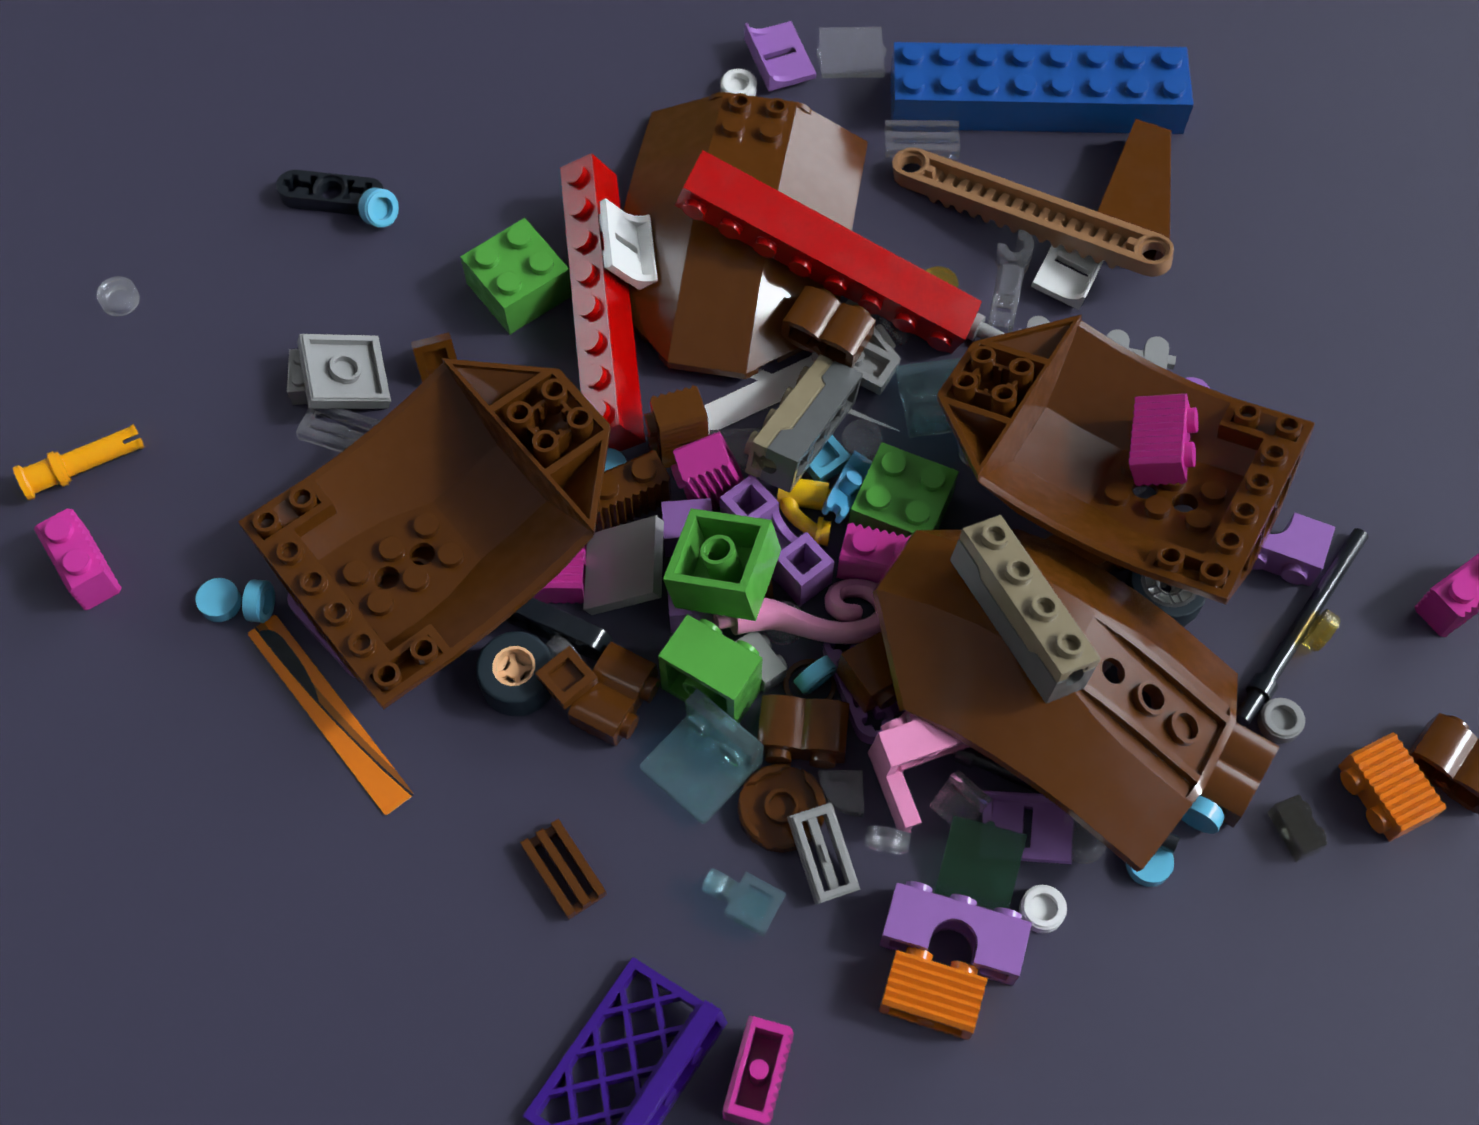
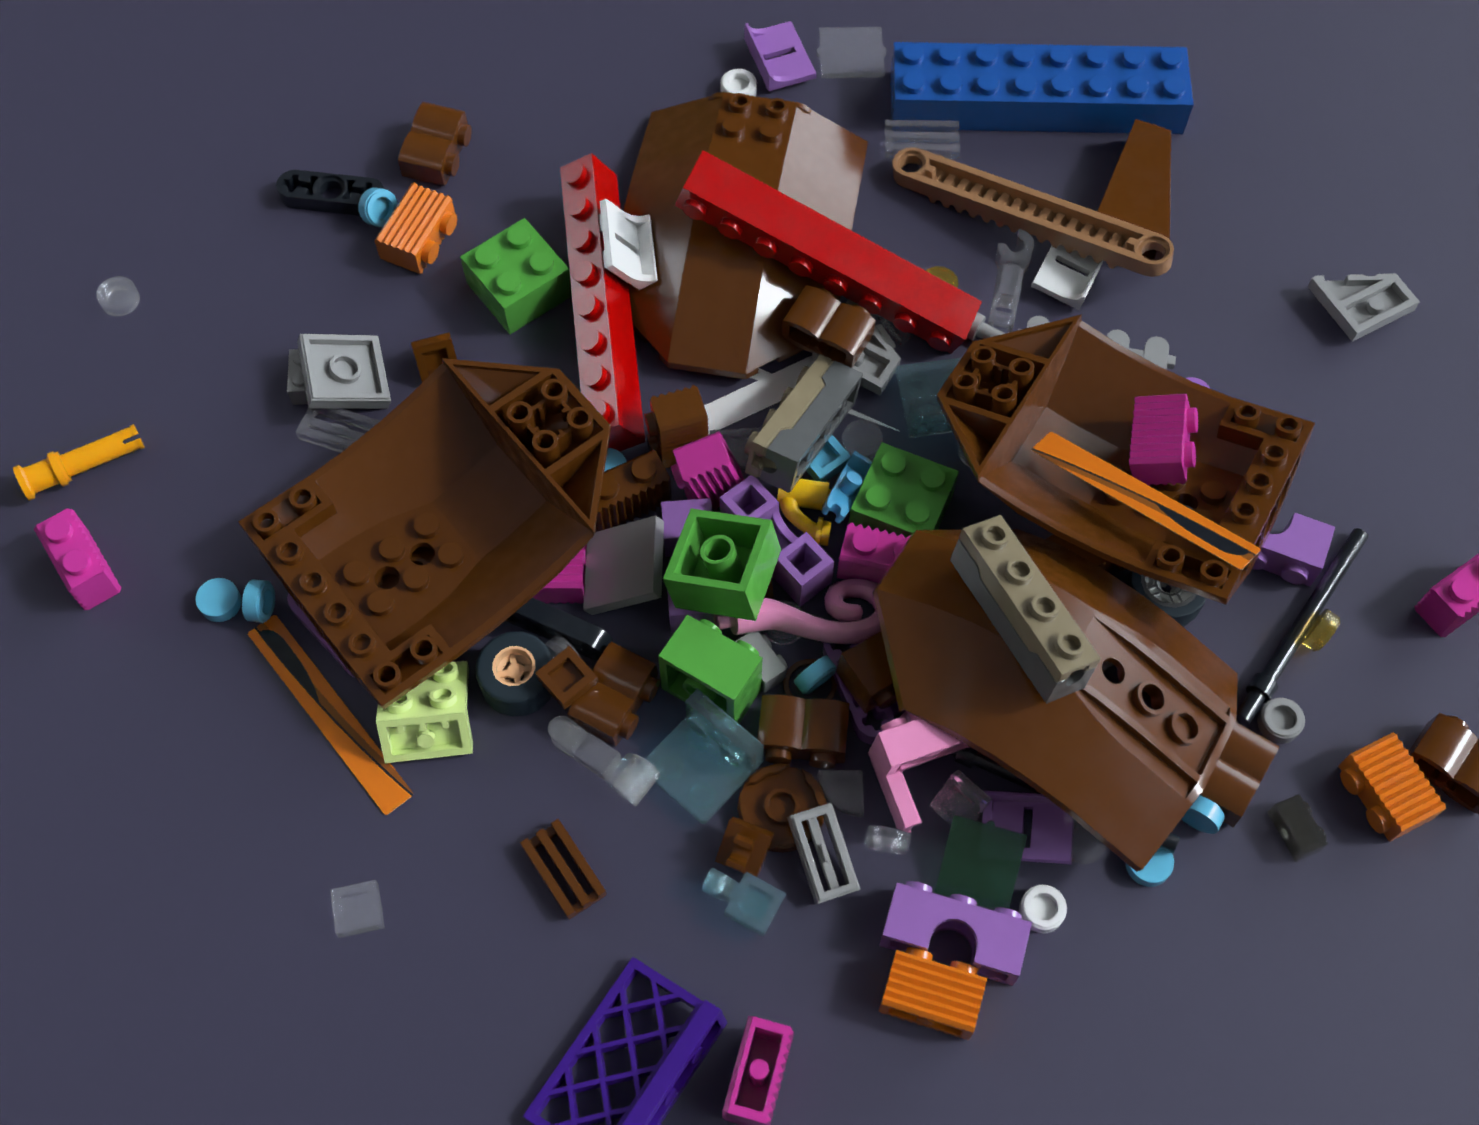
(357, 908): none -> clear tile
(416, 228): none -> orange brick
(428, 719): none -> yellowish green bracket
(434, 144): none -> reddish brown brick
(627, 776): none -> clear piece
(744, 847): none -> reddish brown tile
(1147, 500): none -> orange sticker
(1364, 302): none -> light grey wing

